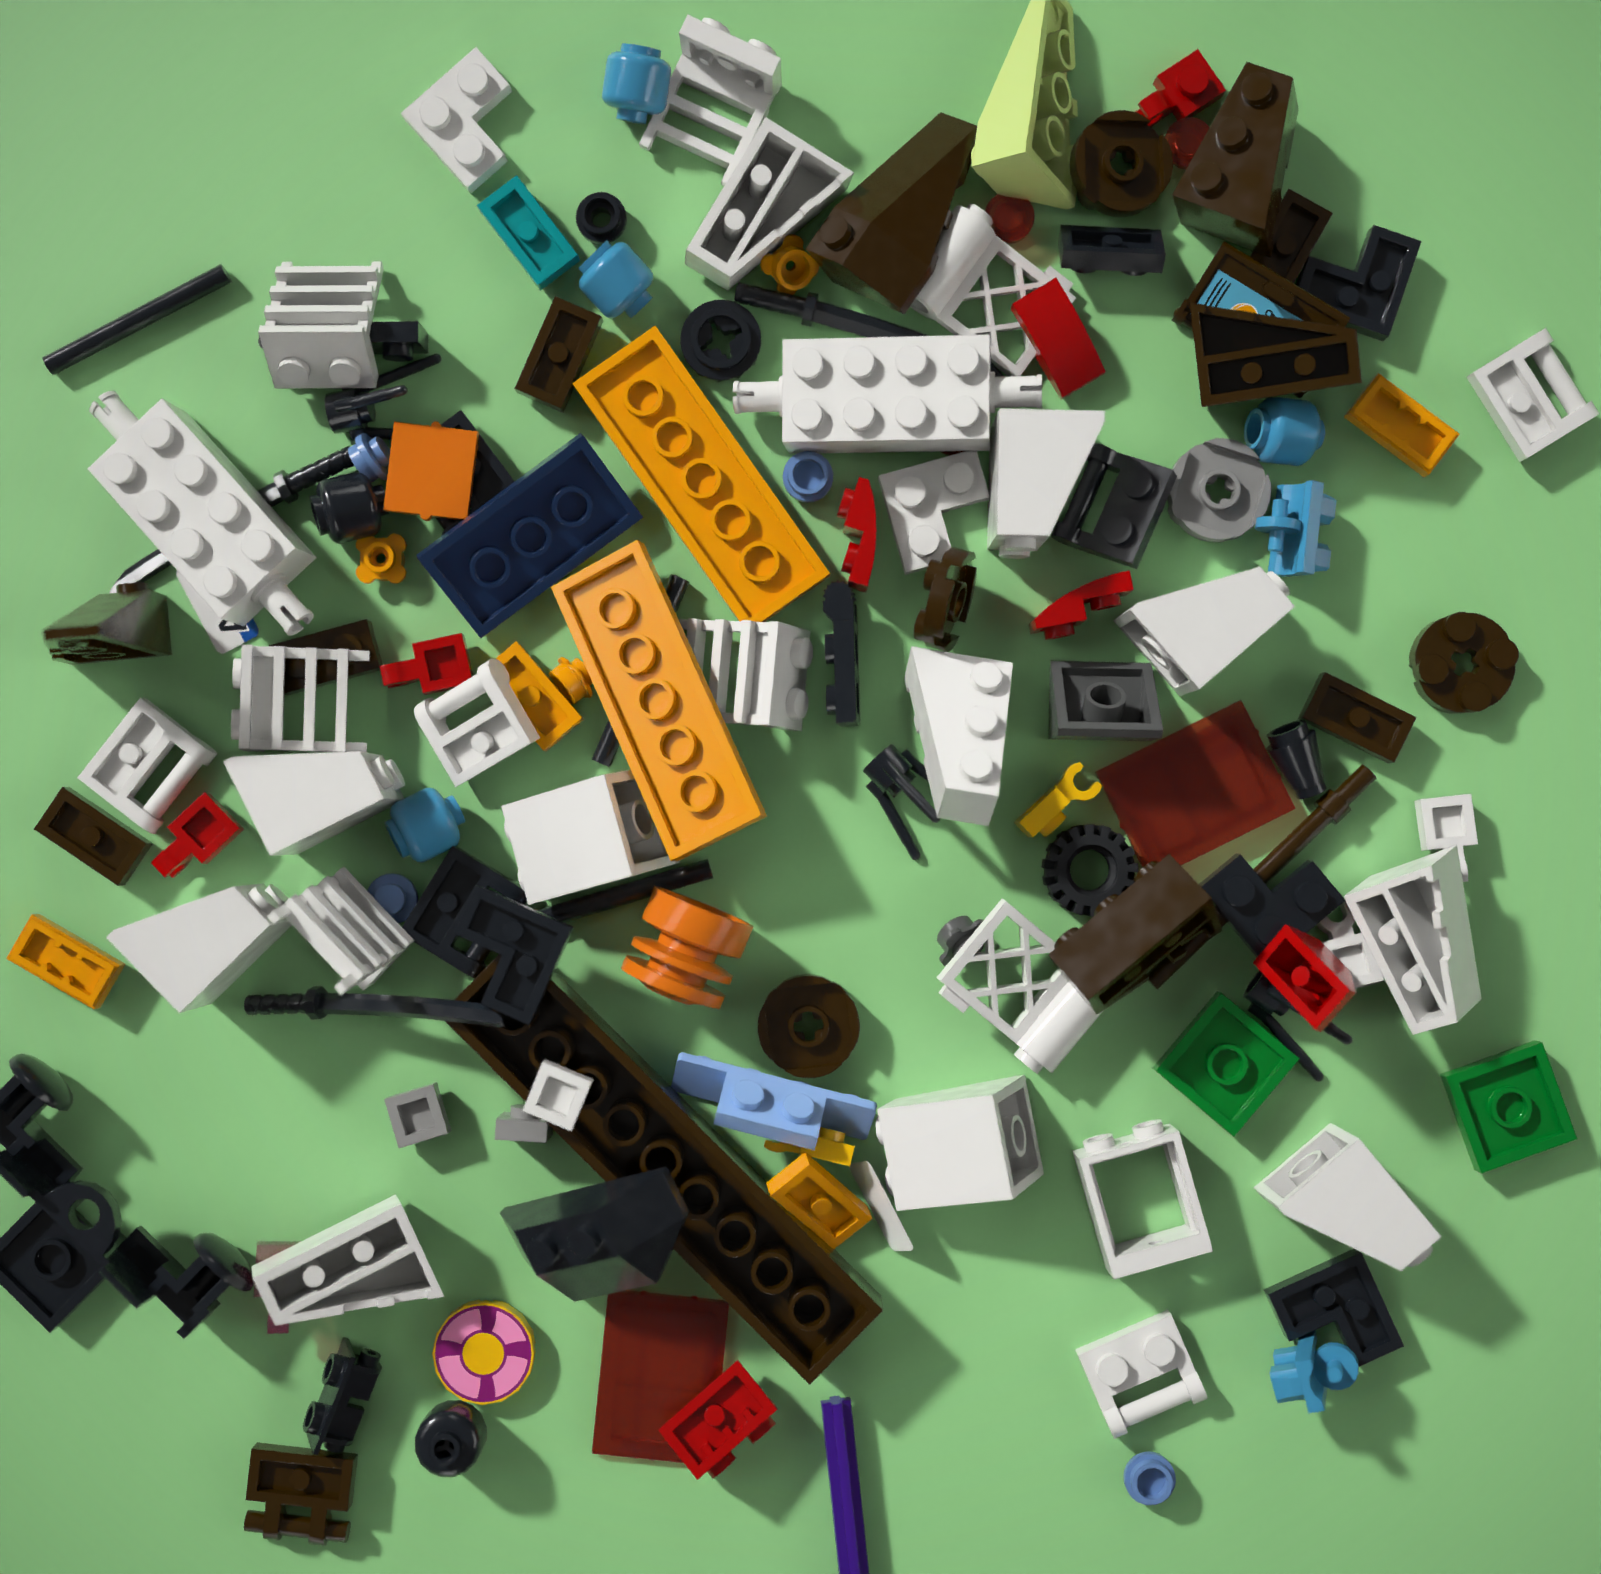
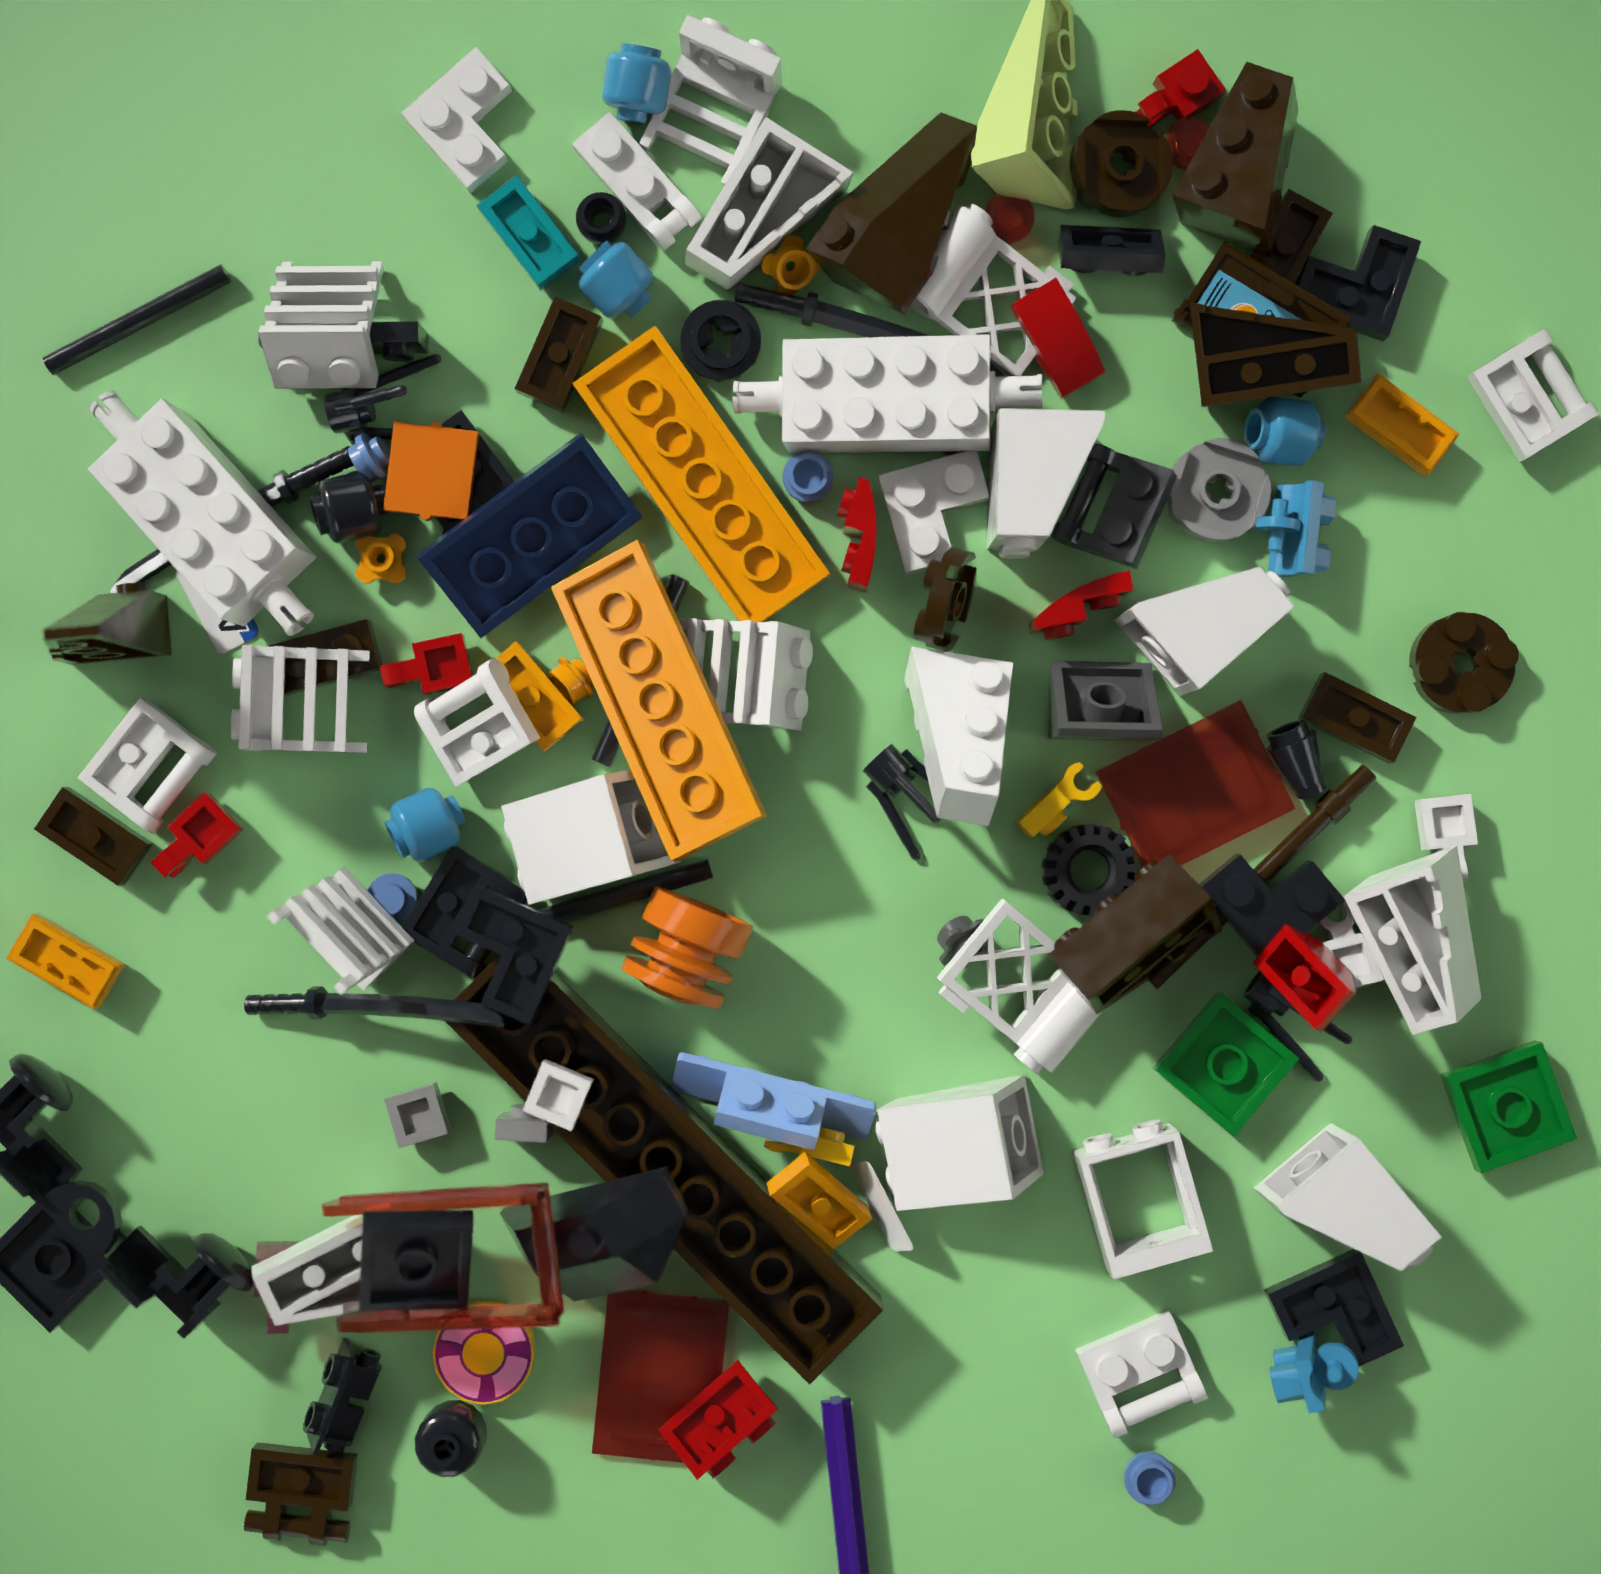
(204, 944): white slope -> none
(313, 795): white slope -> none
(415, 1260): none -> black plate
(474, 1317): none -> clear red piece
(635, 180): none -> white plate
(831, 1043): dark brown plate -> none
(842, 651): black hinge -> none

